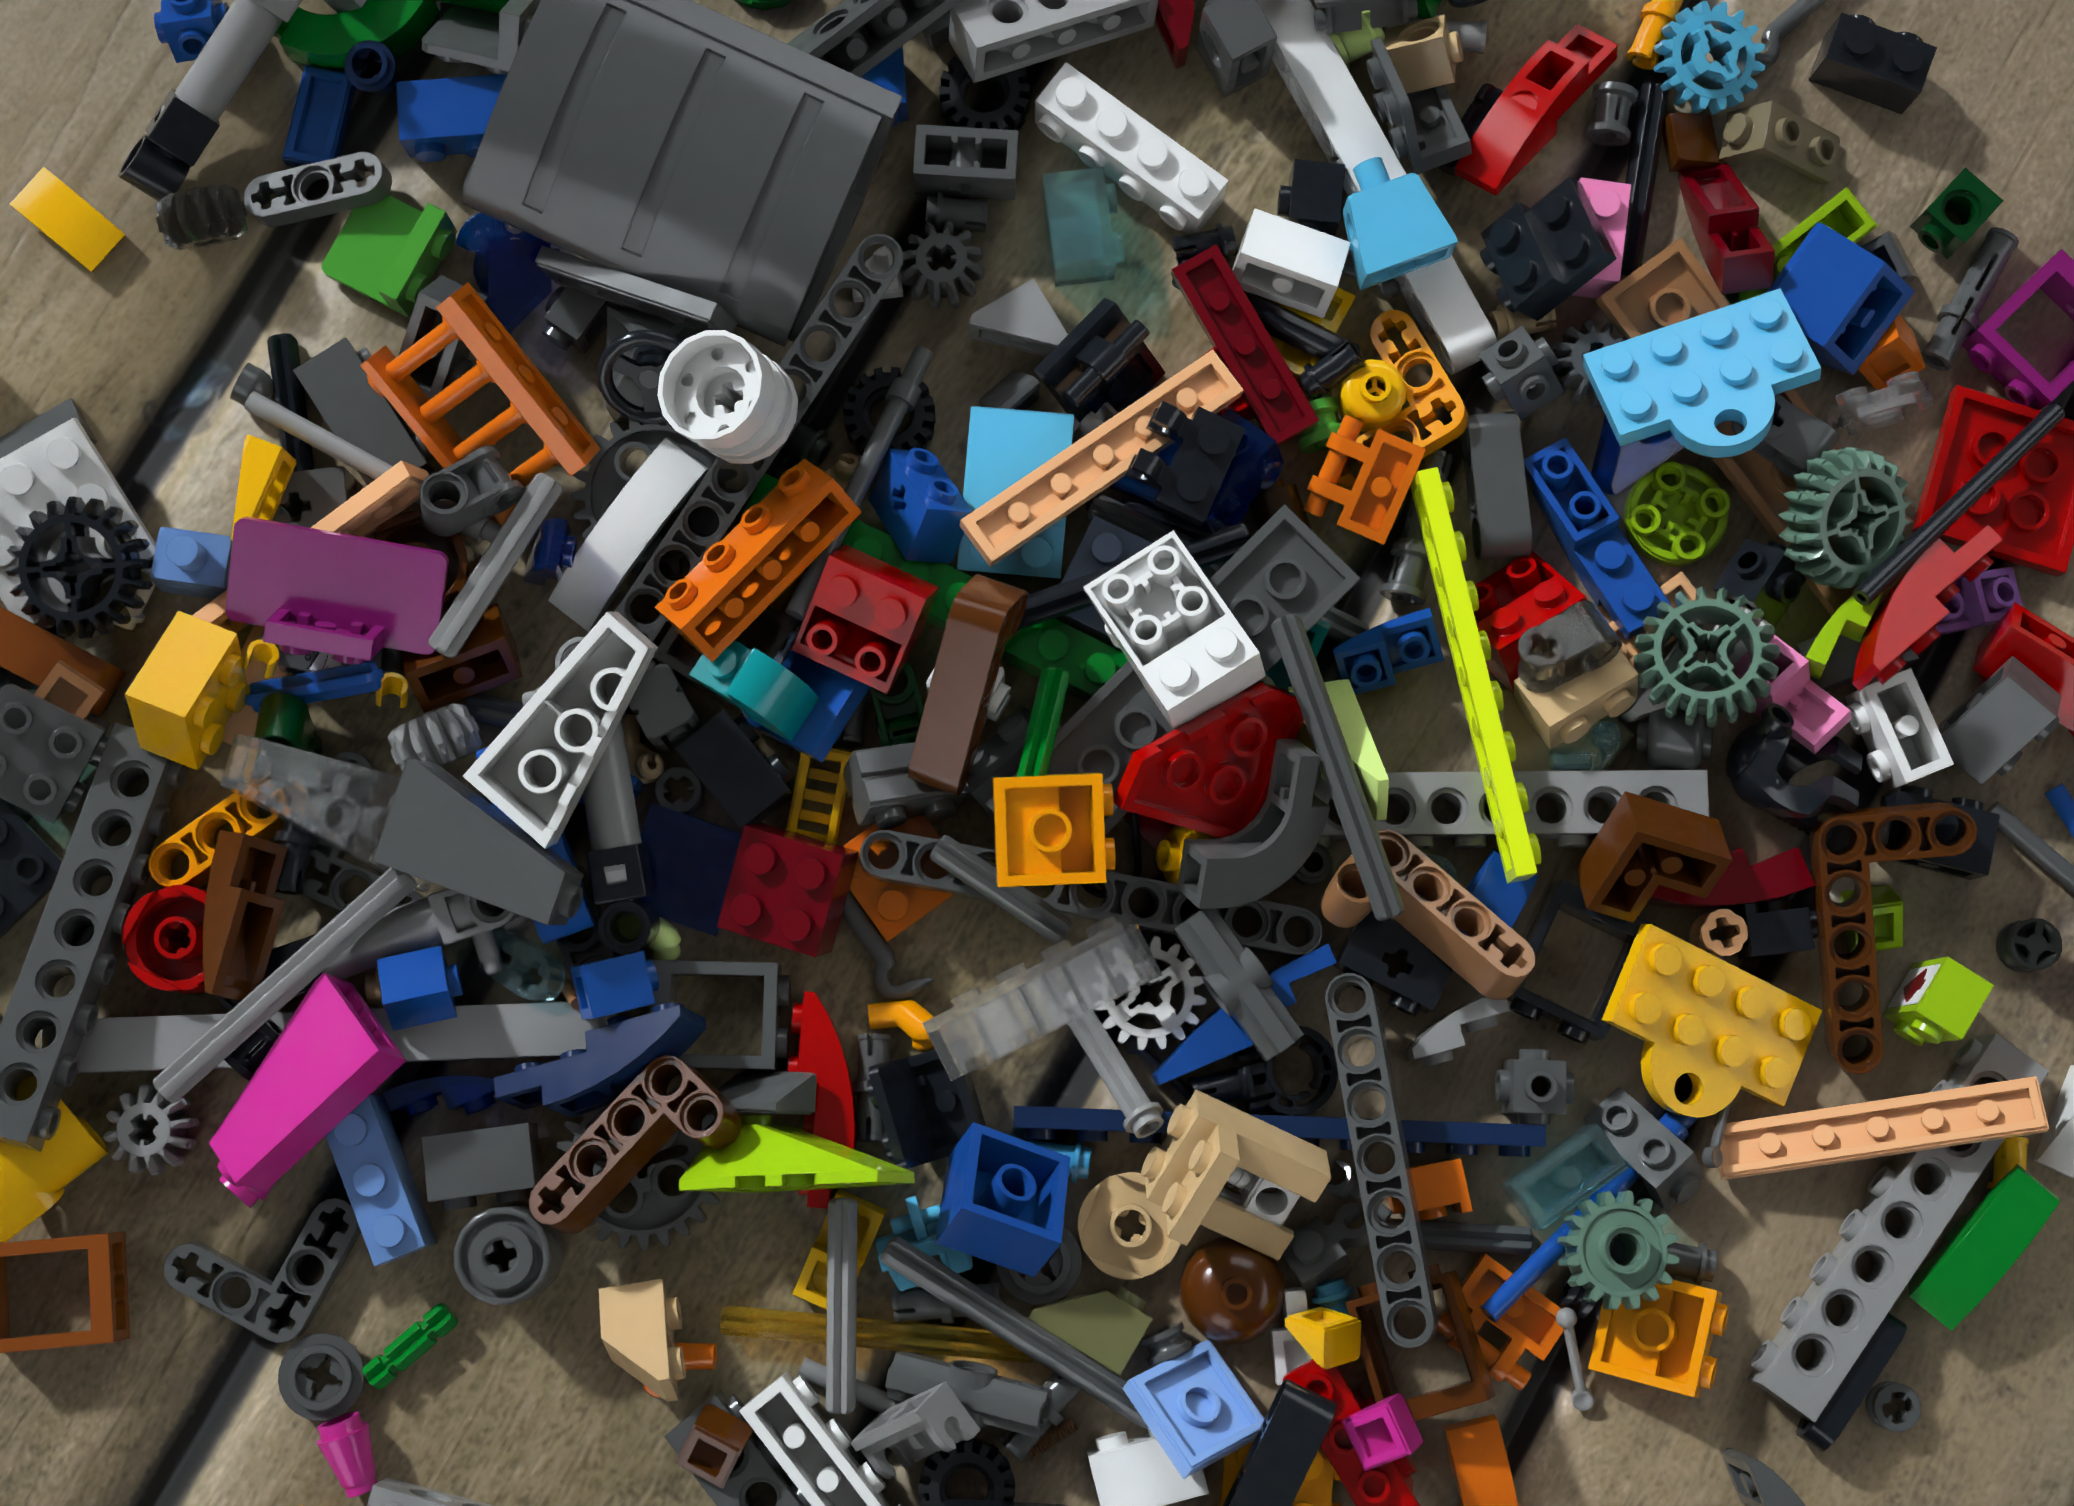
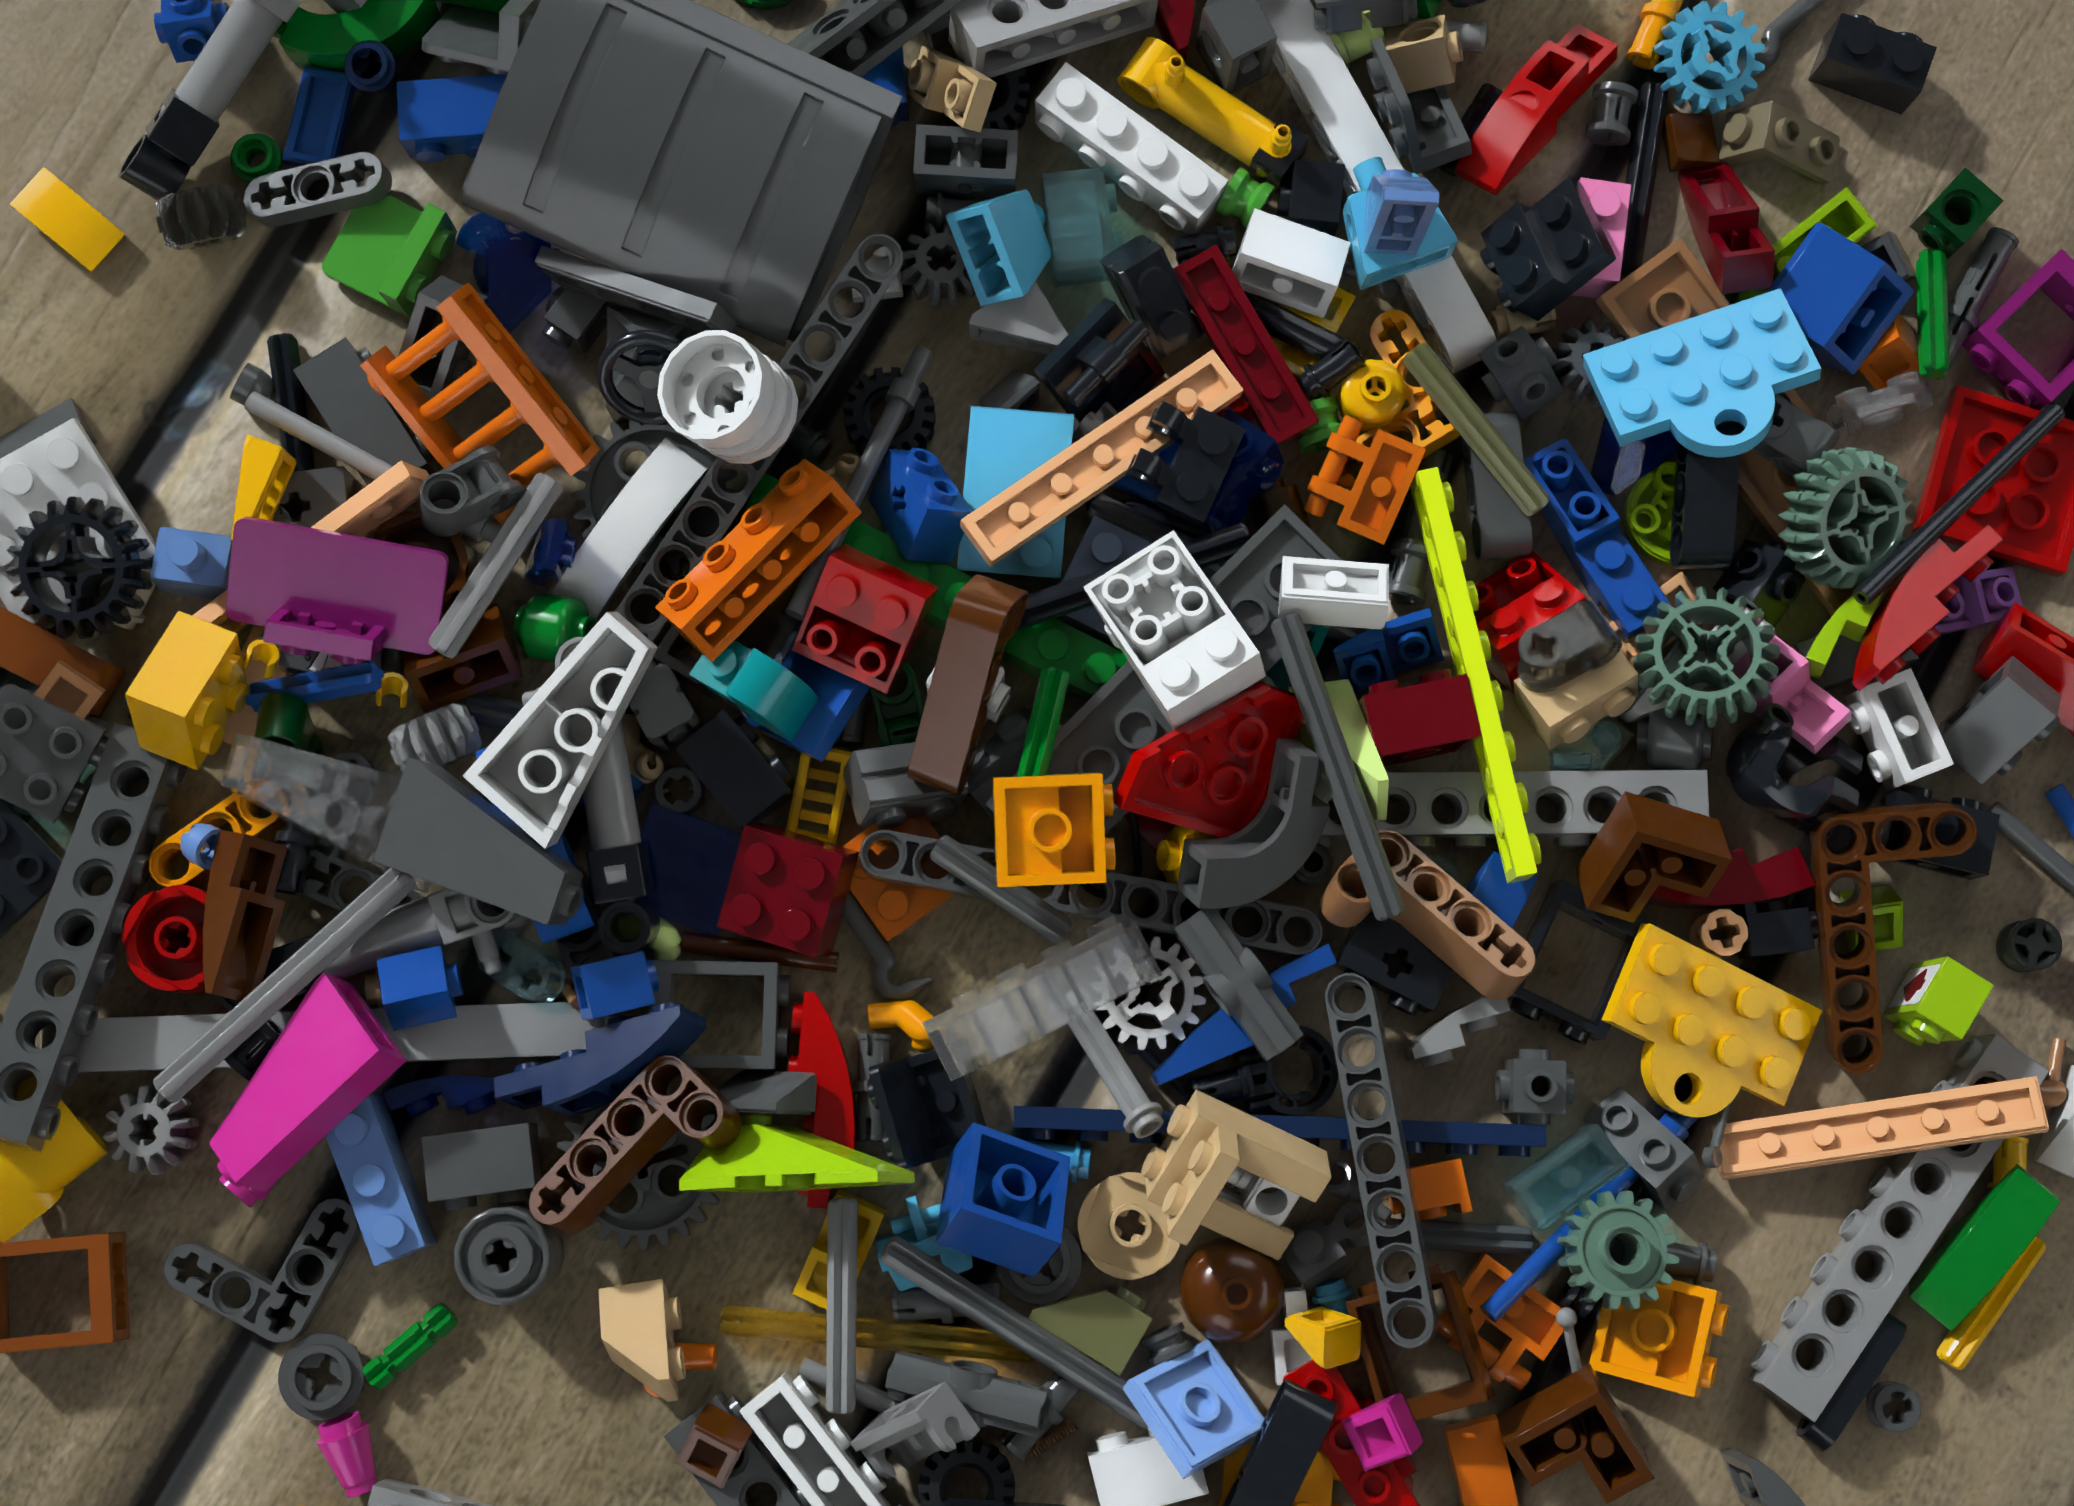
(192, 842): none -> medium blue hinge
(247, 148): none -> green plate
(549, 622): none -> green head
(756, 952): none -> reddish brown bar
(950, 88): none -> tan slope
(1001, 245): none -> medium azure torso
(1152, 295): none -> black brick
(1163, 80): none -> yellow piece
(1243, 196): none -> bright green wheel
(1335, 592): none -> white slope
(1398, 212): none -> medium blue slope
(1421, 718): none -> dark red brick
(1476, 429): none -> olive axle
(1575, 1424): none -> reddish brown brick
(1704, 508): none -> black beam
(1932, 314): none -> green axle
(1969, 1334): none -> yellow axle
(2052, 1089): none -> medium nougat hand

